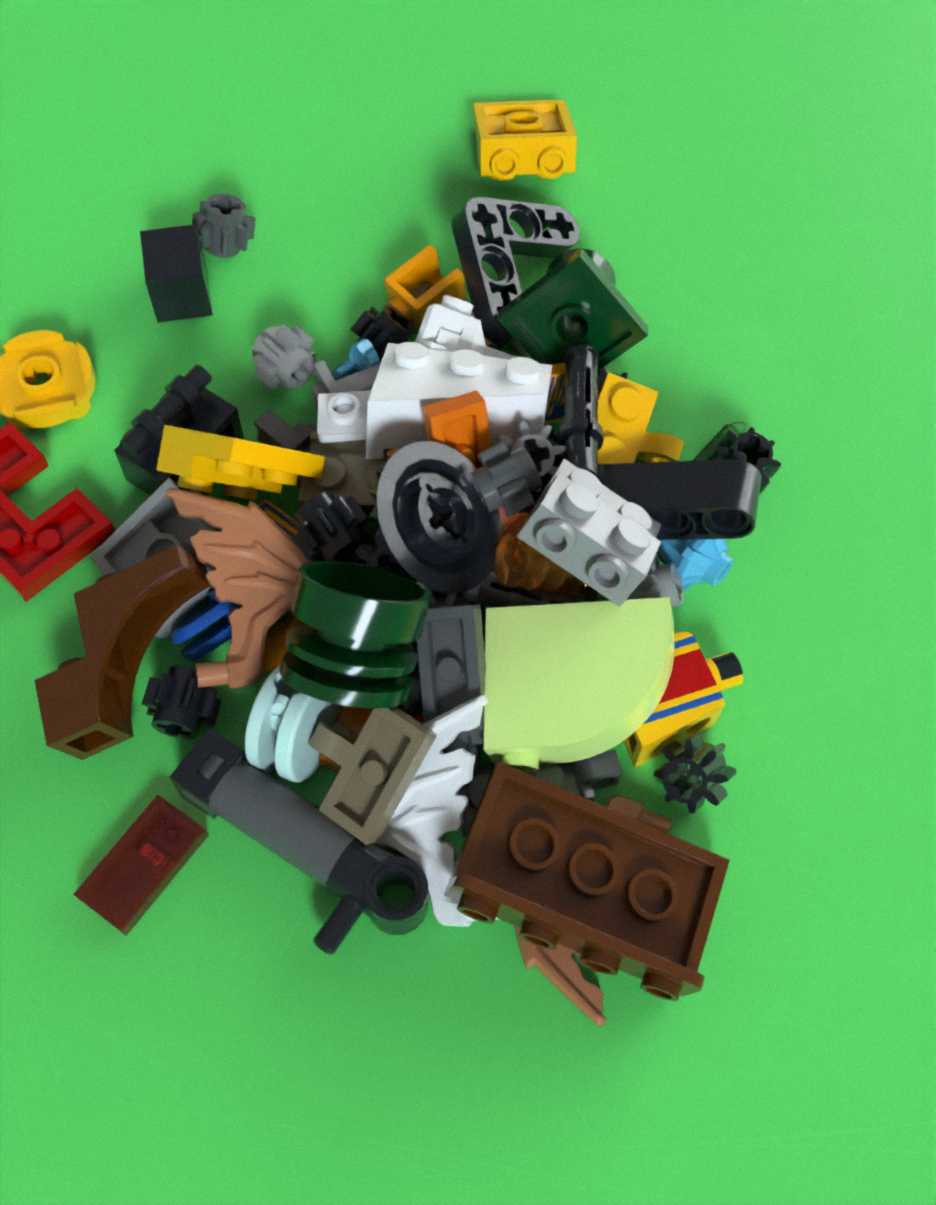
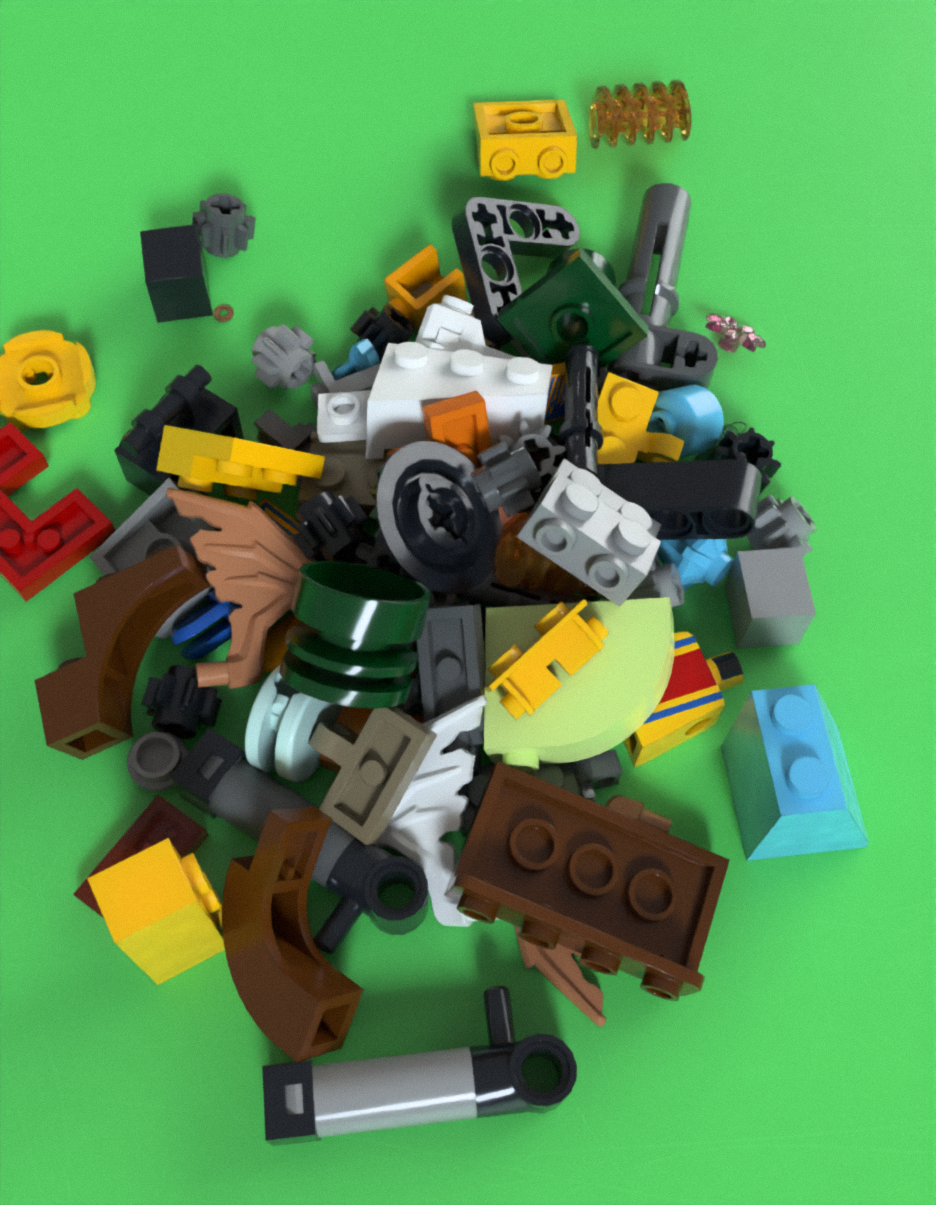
(155, 759): none -> light grey plate
(160, 910): none -> yellow brick
(226, 318): none -> medium nougat piece
(269, 945): none -> reddish brown arch
(415, 1088): none -> piece
(562, 639): none -> yellow hinge
(639, 111): none -> clear orange piece
(685, 783): black gear -> none
(690, 415): none -> medium azure head
(691, 355): none -> dark grey piece
(733, 335): none -> plant
(769, 597): none -> light grey piece
(782, 525): none -> light grey gear
(791, 776): none -> medium azure slope

